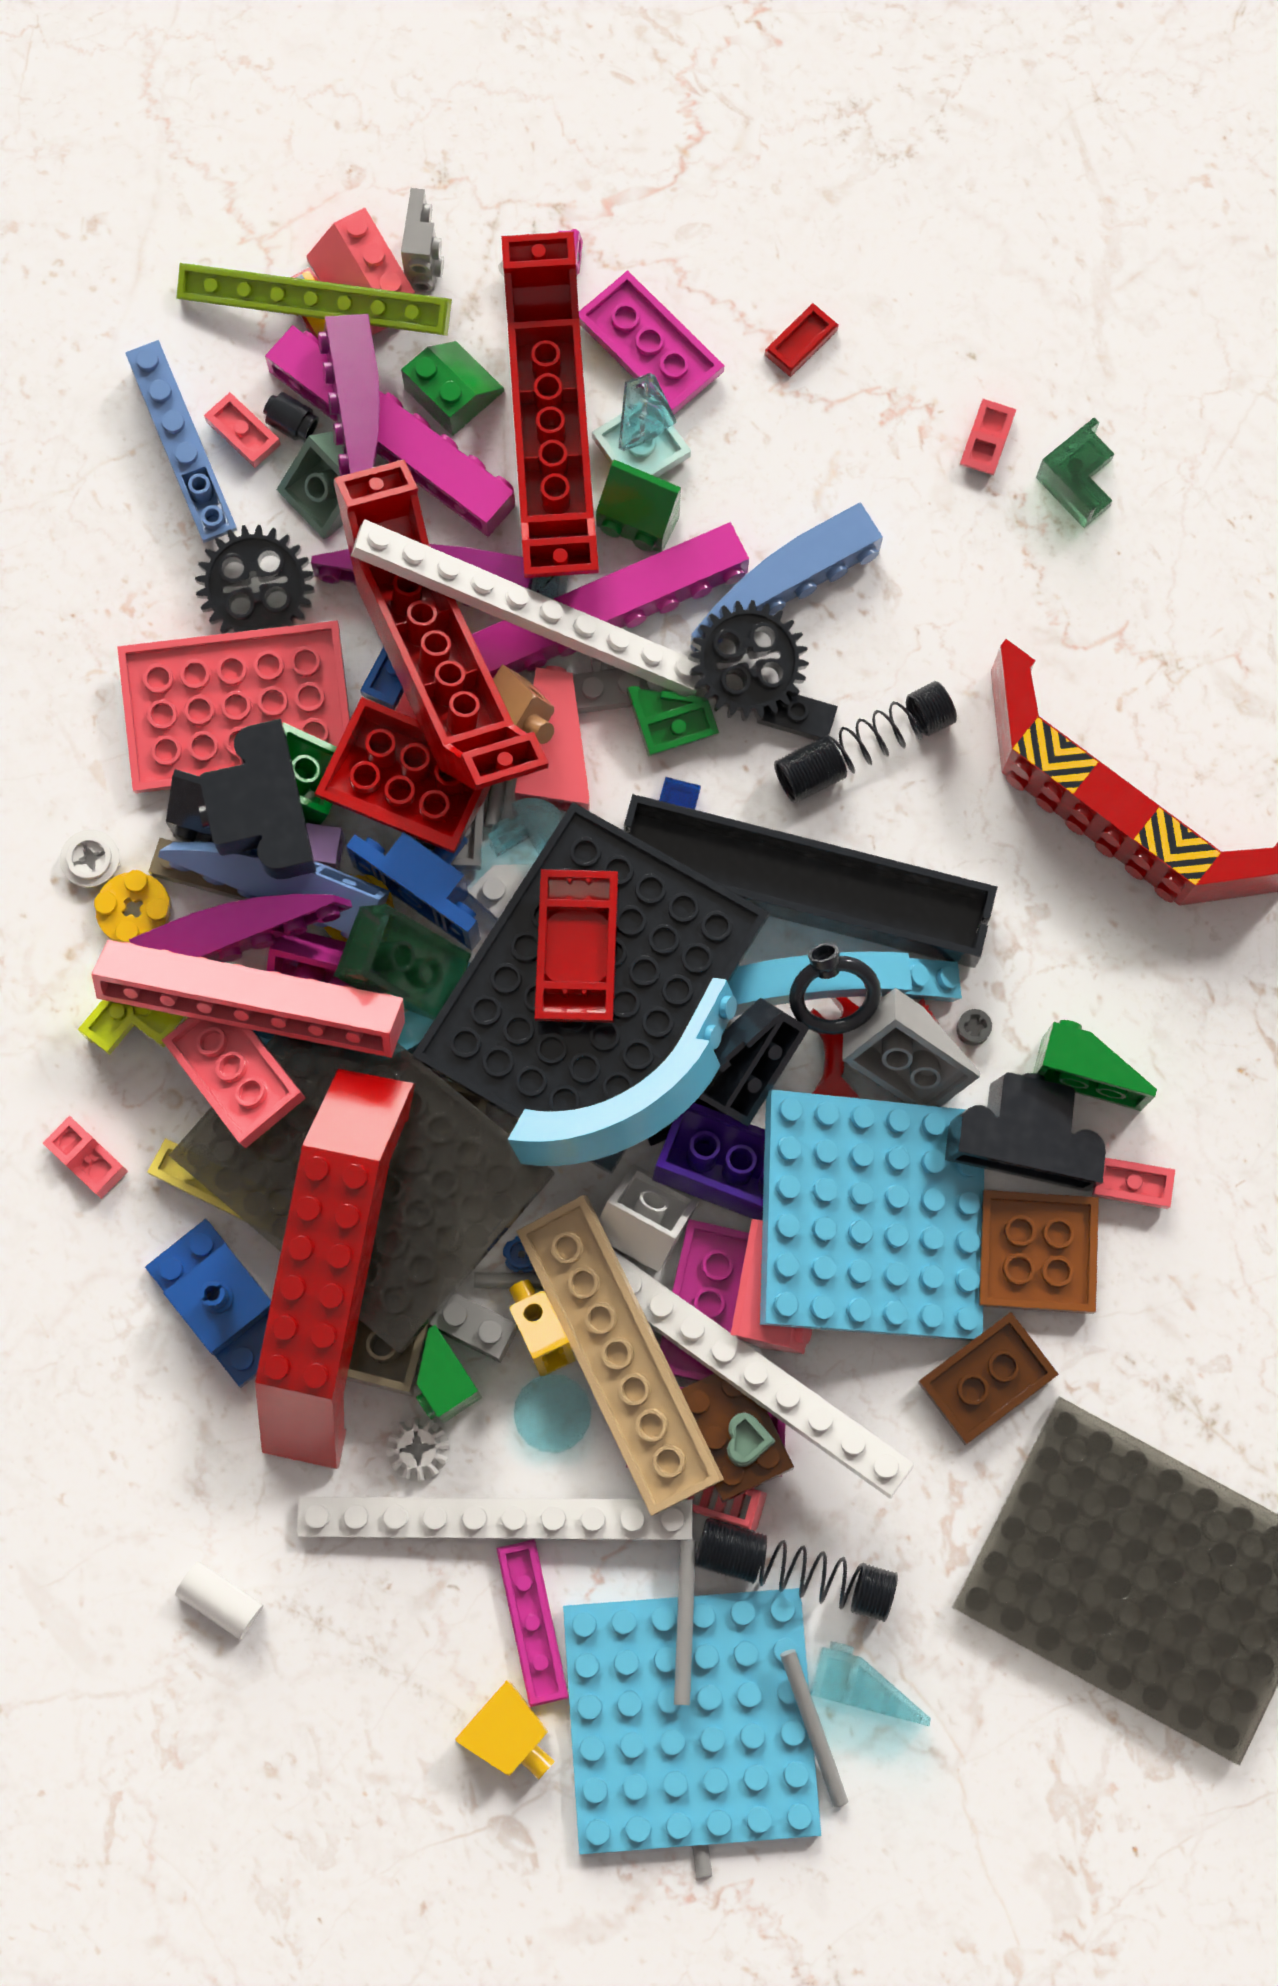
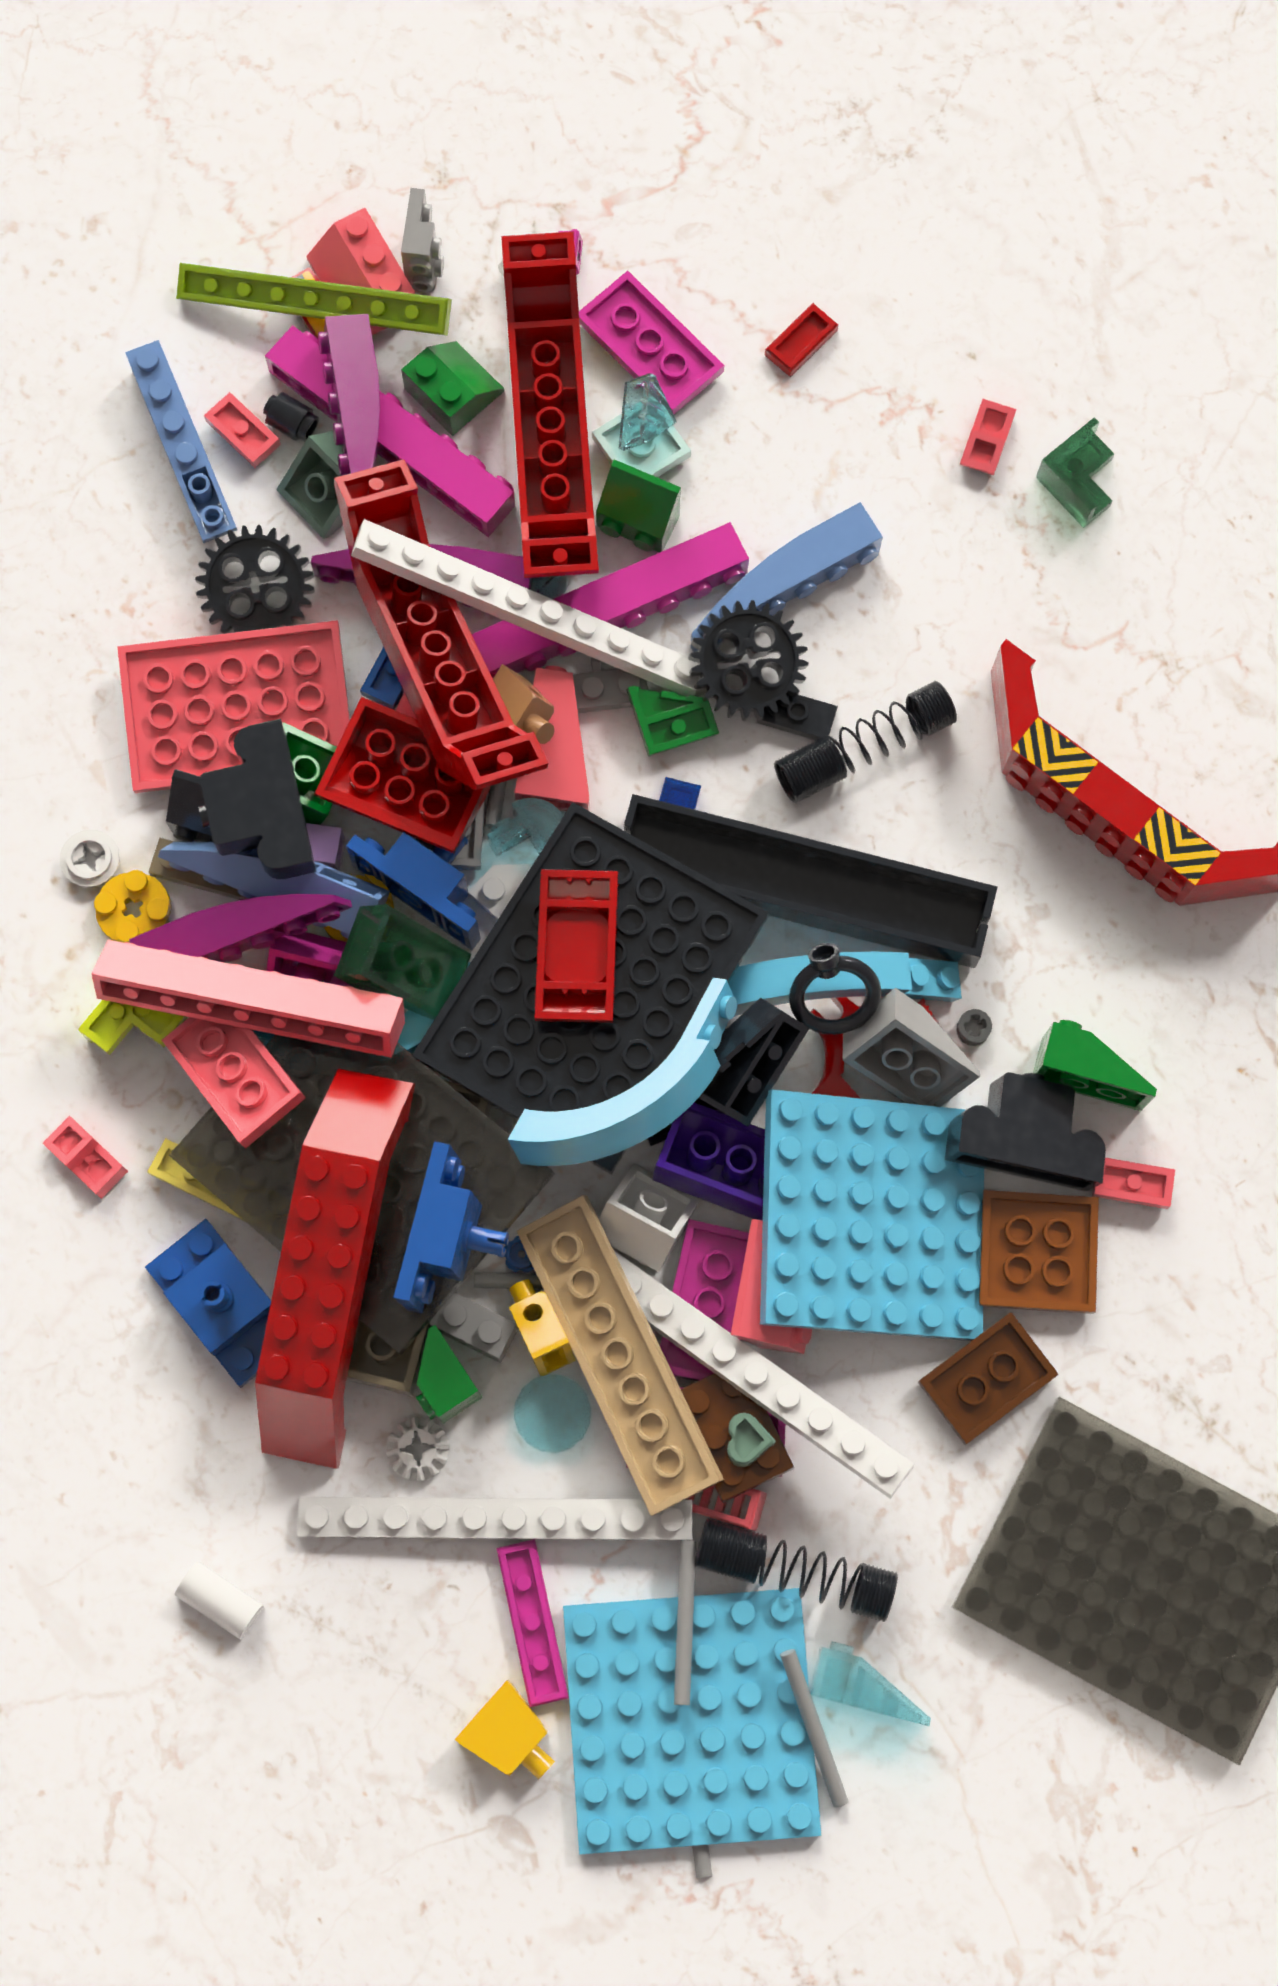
(443, 1231): none -> blue brick

